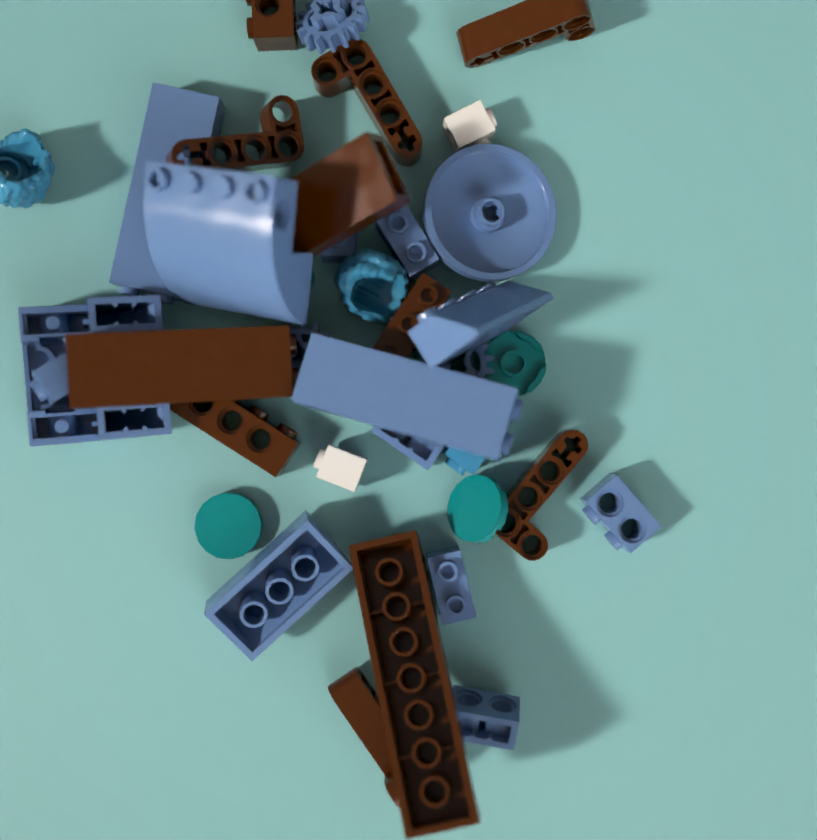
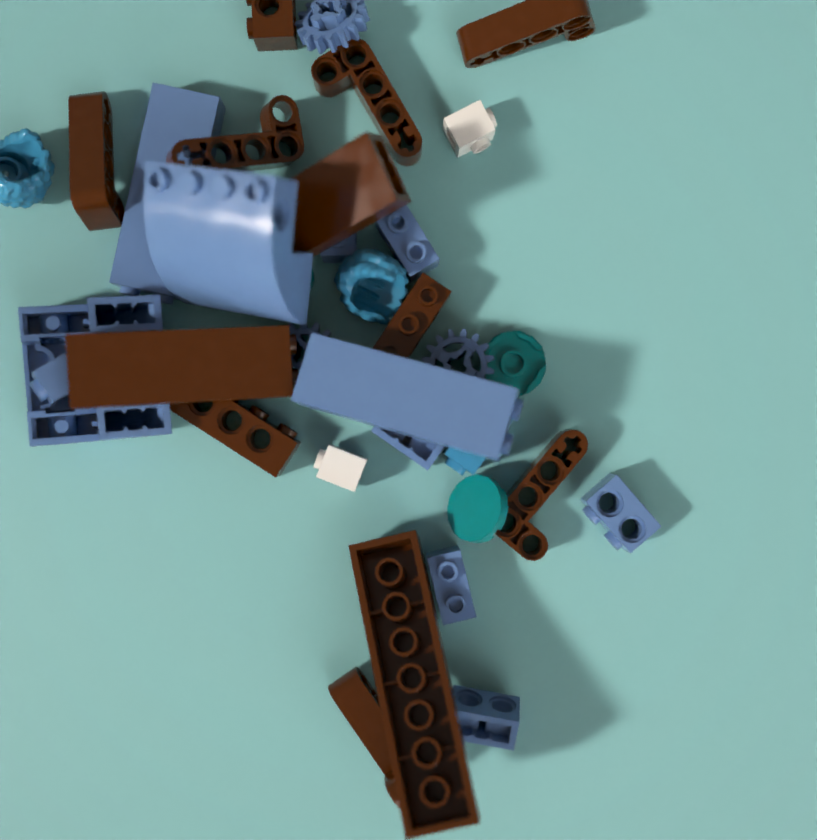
(93, 162): none -> reddish brown beam
(228, 525): teal tile -> none
(278, 586): medium blue slope -> none
(474, 319): medium blue slope -> none
(489, 212): medium blue dish -> none

